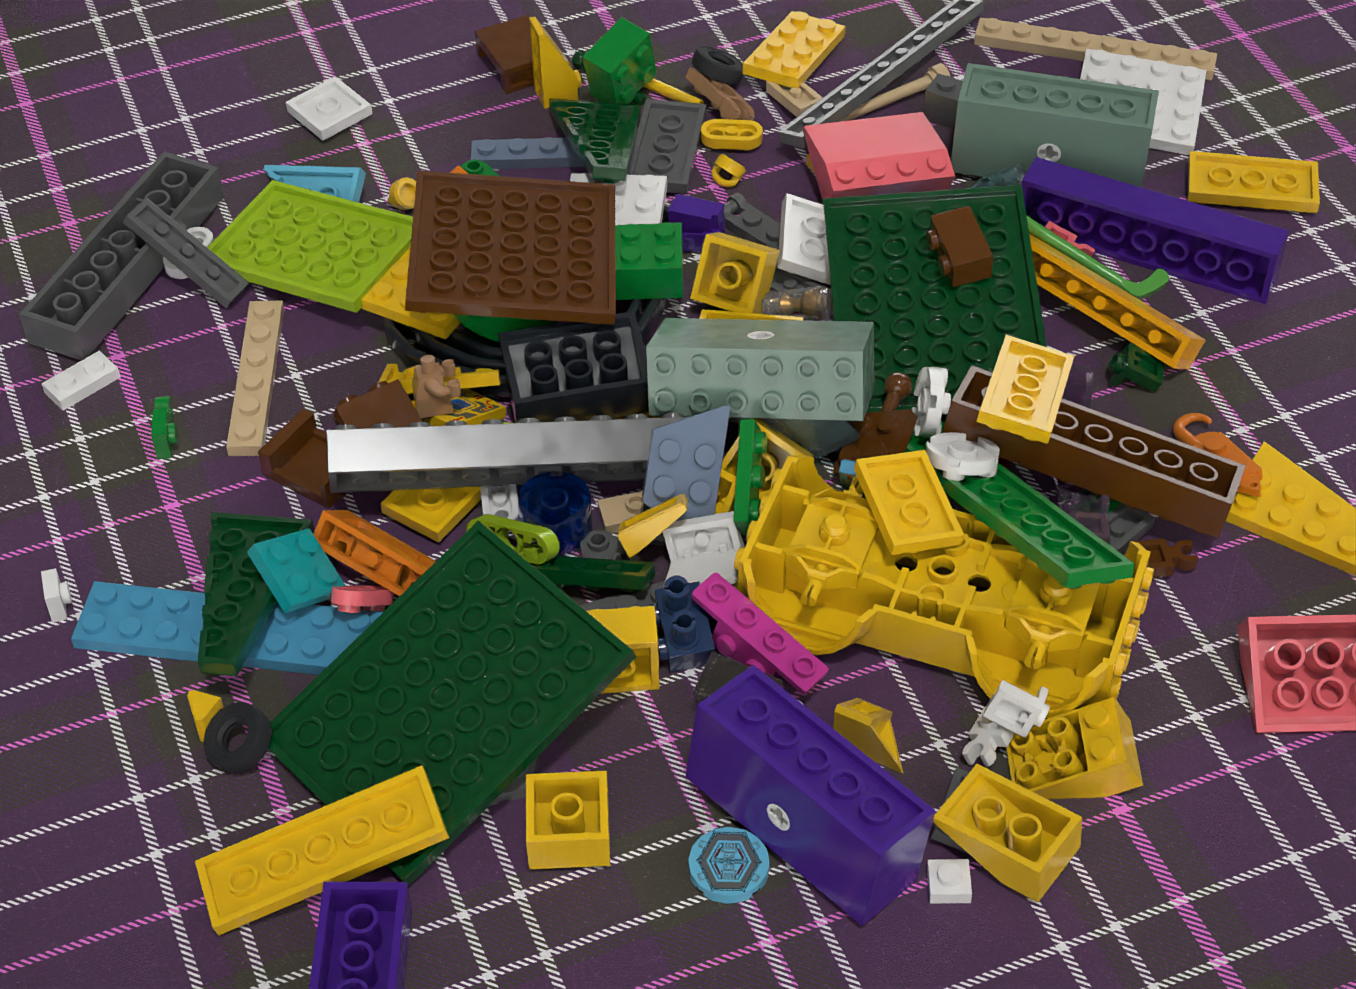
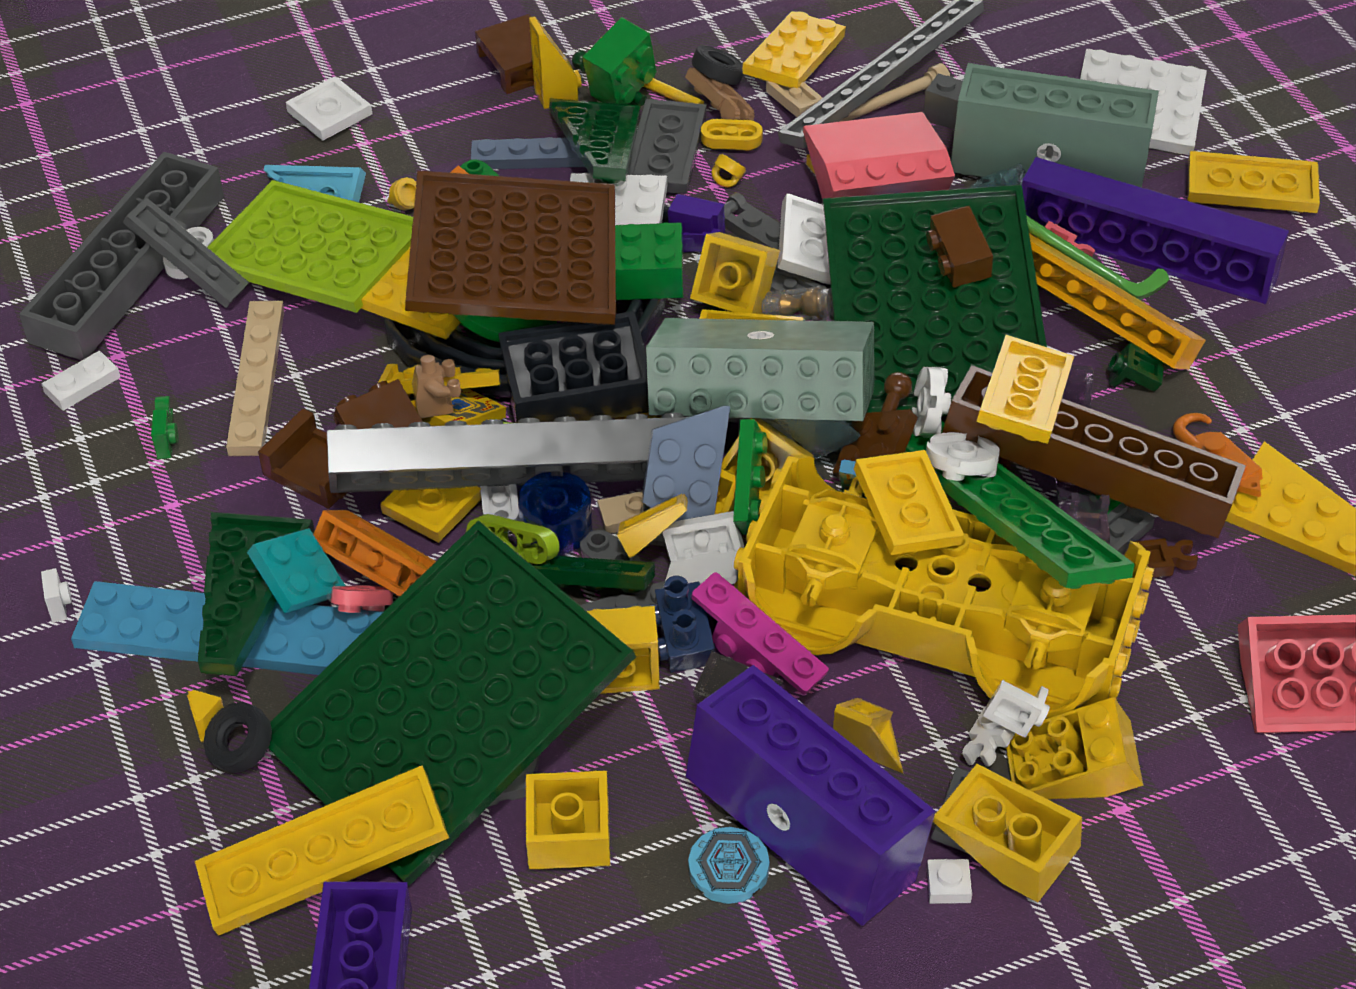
(1073, 45): tan plate -> none

